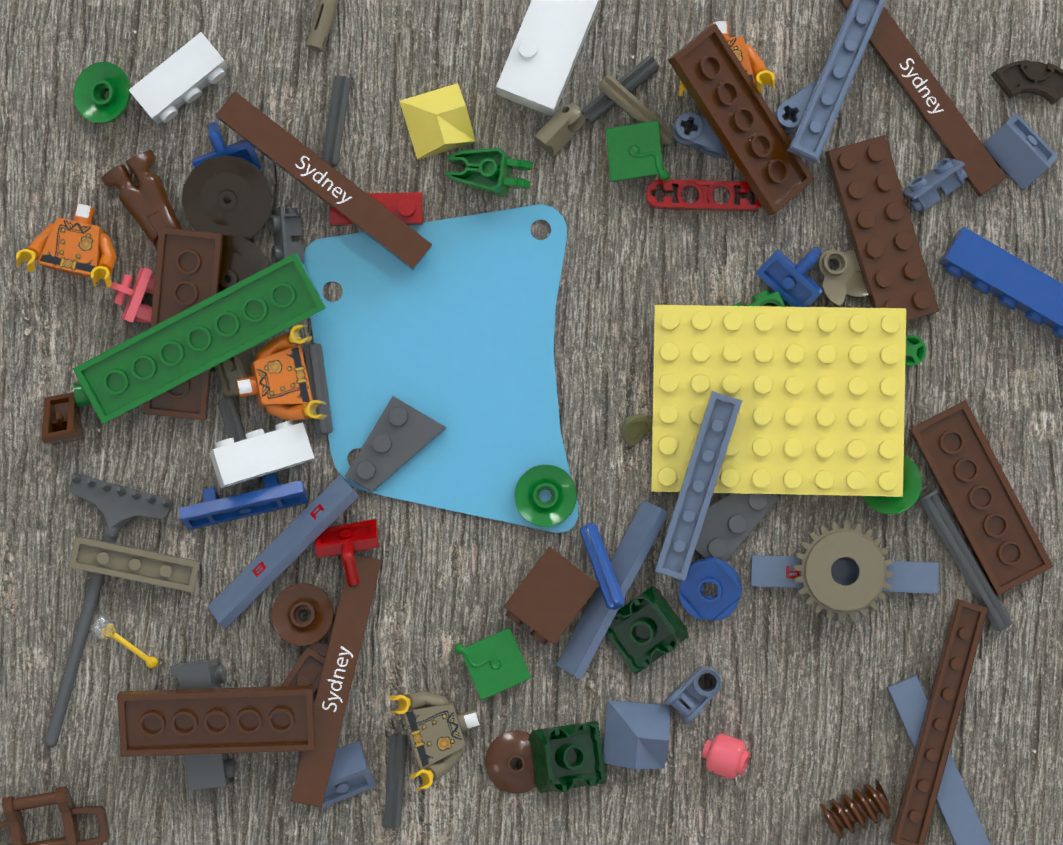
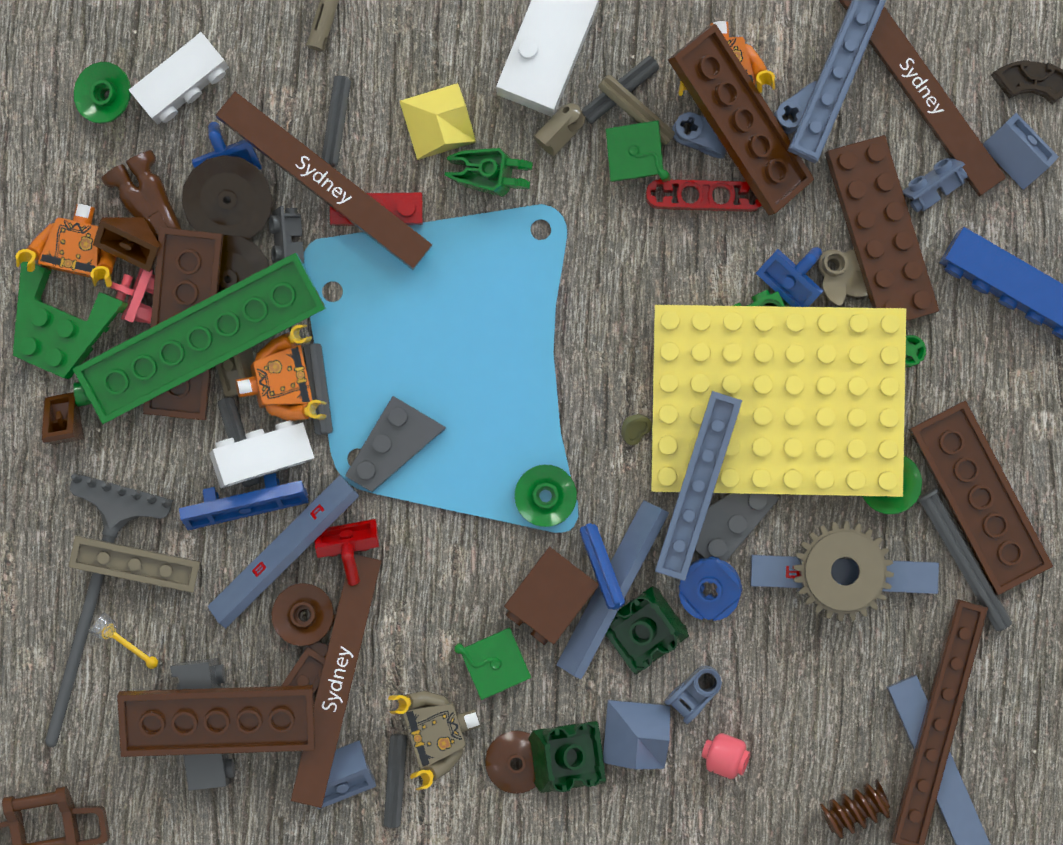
(52, 336): none -> green wing
(128, 239): none -> reddish brown slope

